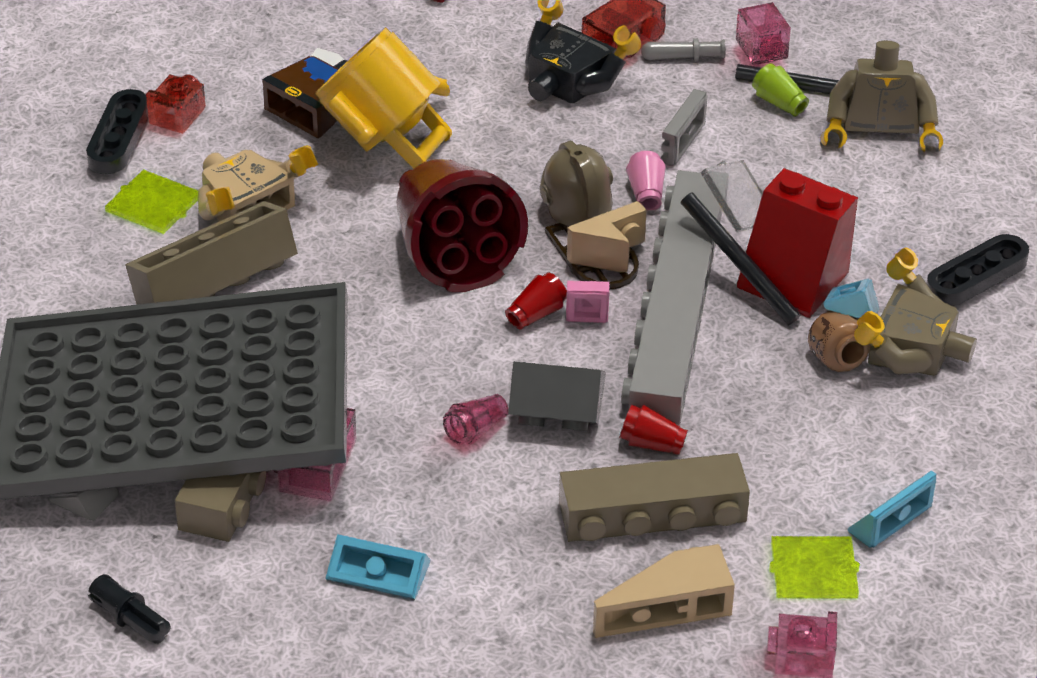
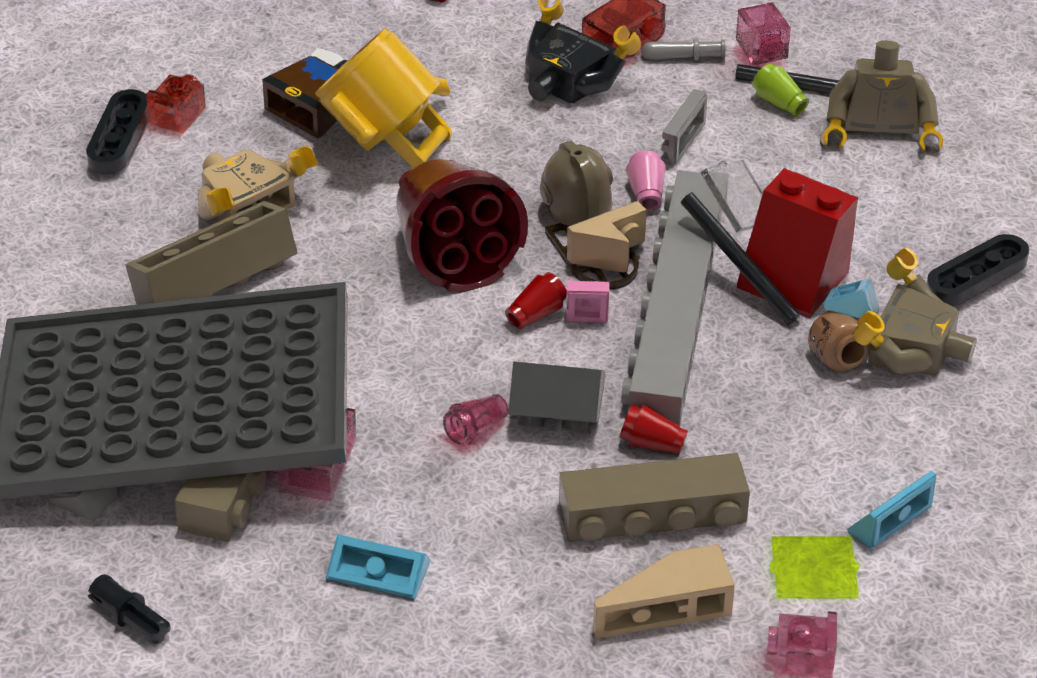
(153, 201): clear neon green piece -> none

